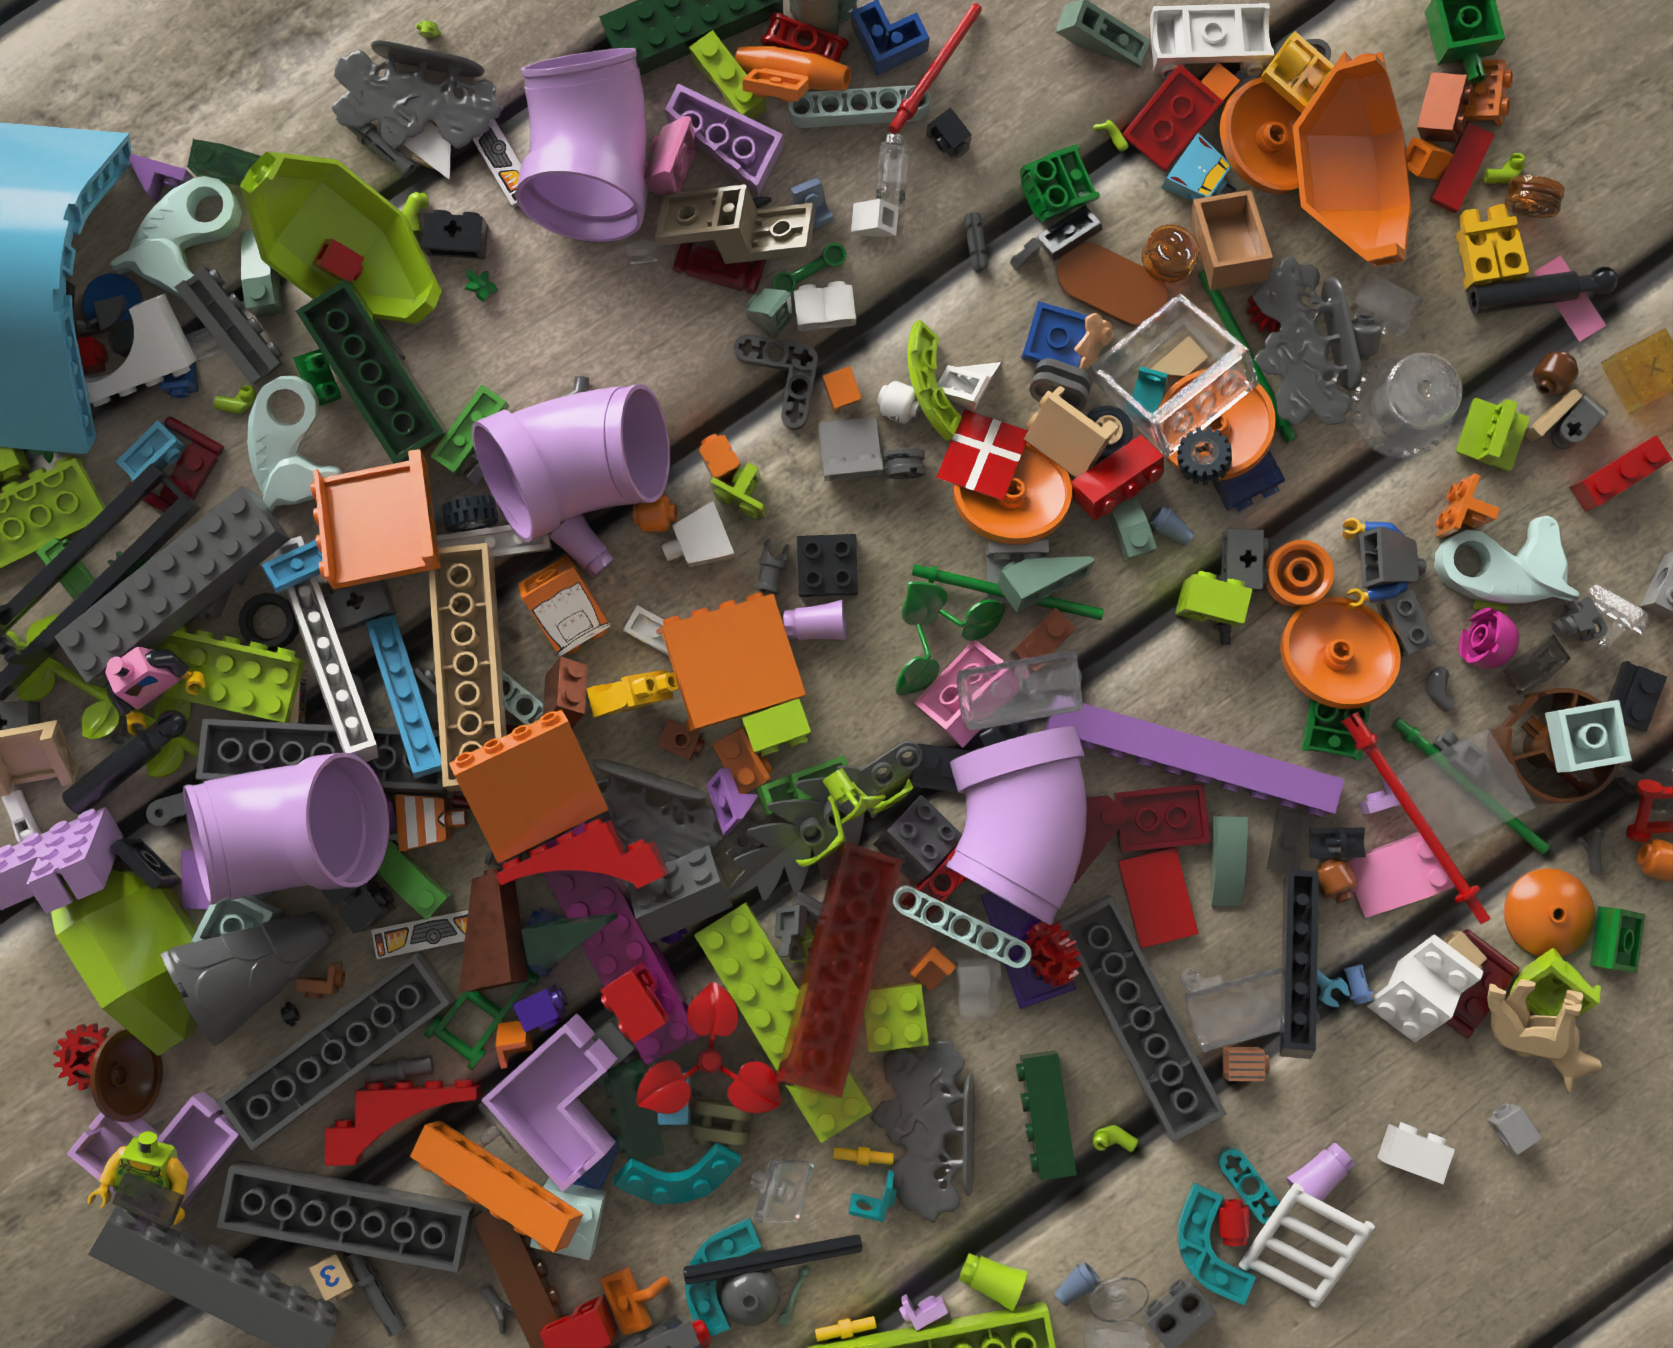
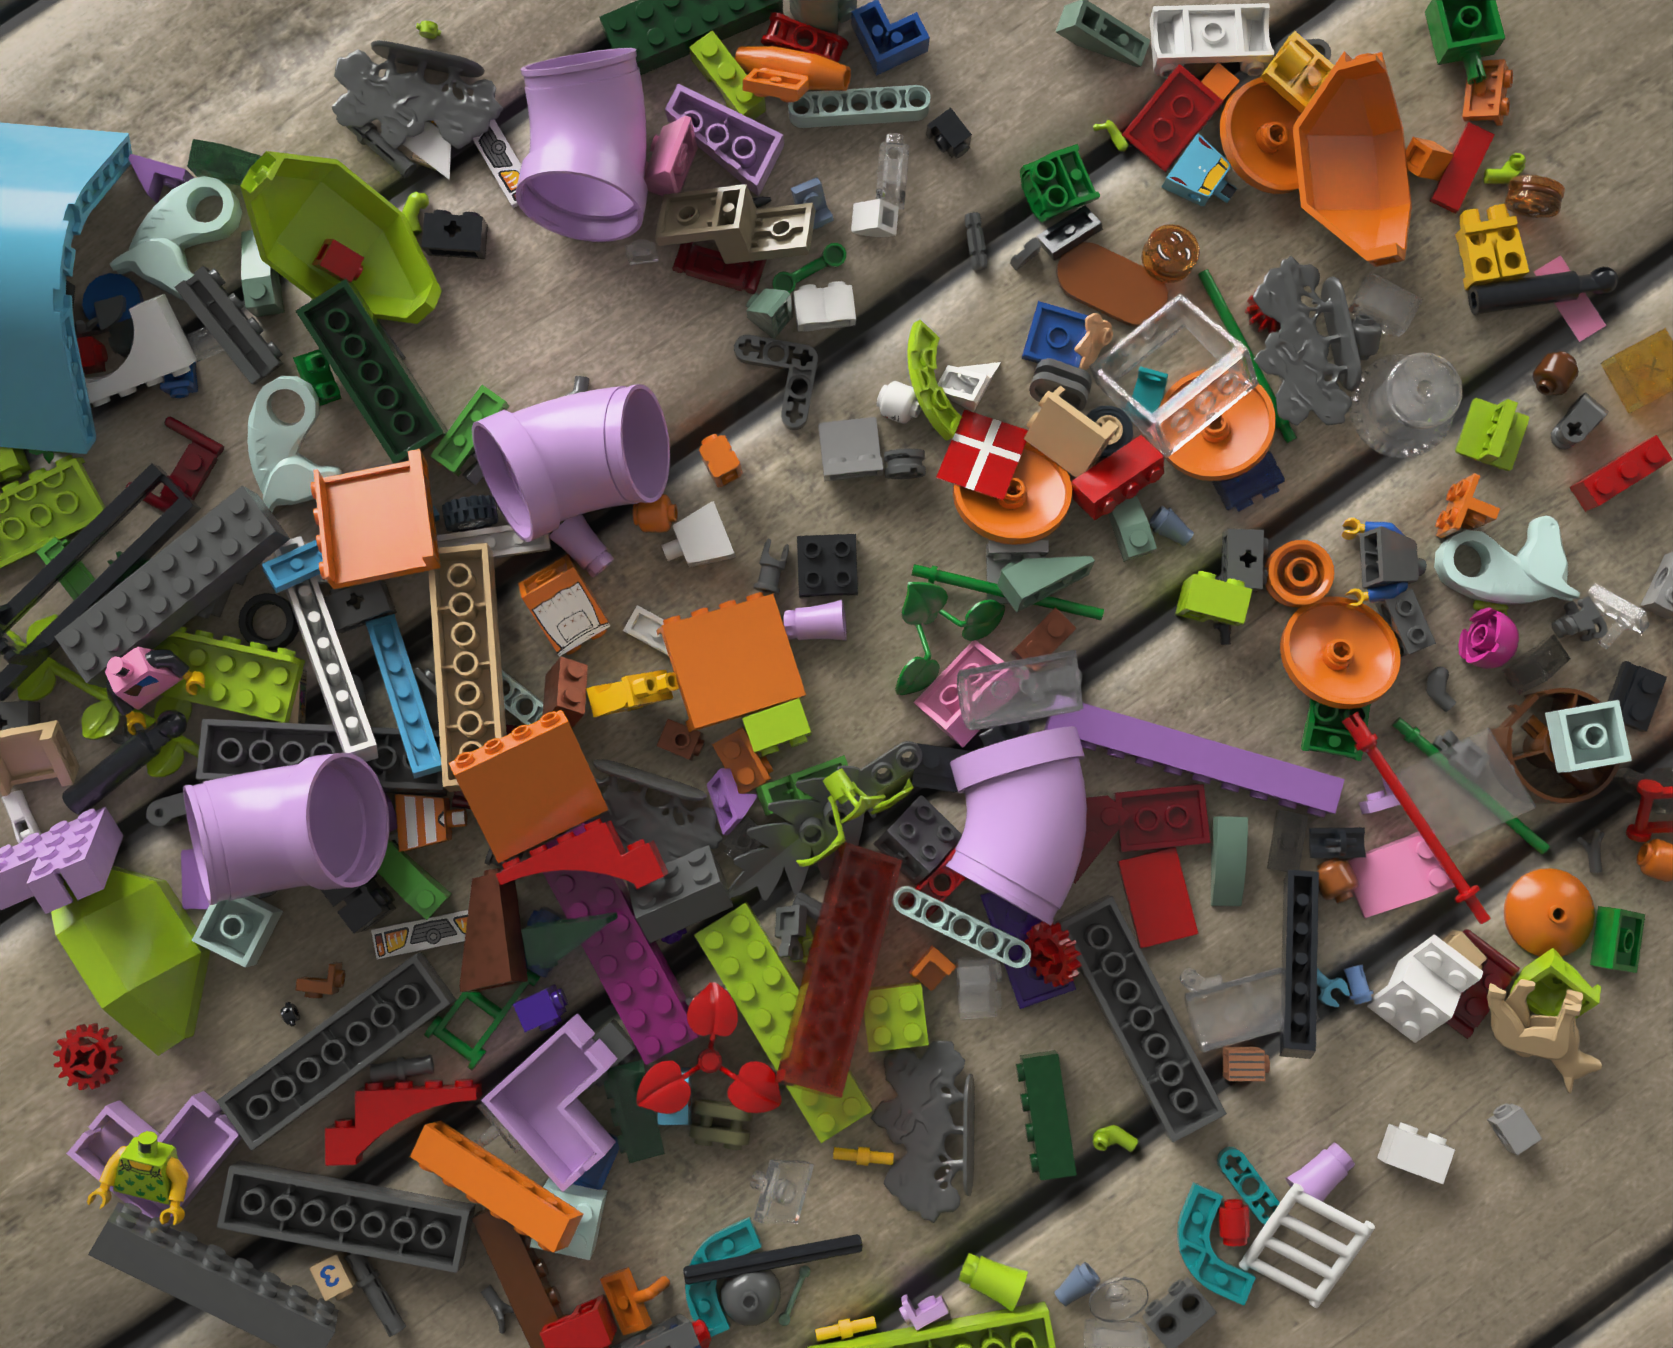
(125, 1077): reddish brown dish -> none
(146, 863): black tile -> none
(148, 1199): clear smoke plate -> none
(155, 446): medium azure bracket -> none
(238, 404): lime arm -> none
(244, 969): dark grey cone -> none
(480, 285): green plant -> none
(511, 1039): orange panel -> none
(635, 1003): red brick -> none
(678, 1186): teal plate -> none
(744, 484): lime bracket -> none
(841, 388): orange panel -> none
(879, 1205): teal bracket -> none
(909, 106): red bar -> none
(1181, 359): tan tile -> none
(1208, 465): black wheel -> none
(1231, 240): medium nougat piece -> none
(1444, 107): brick -> none
(1552, 415): tan tile -> none

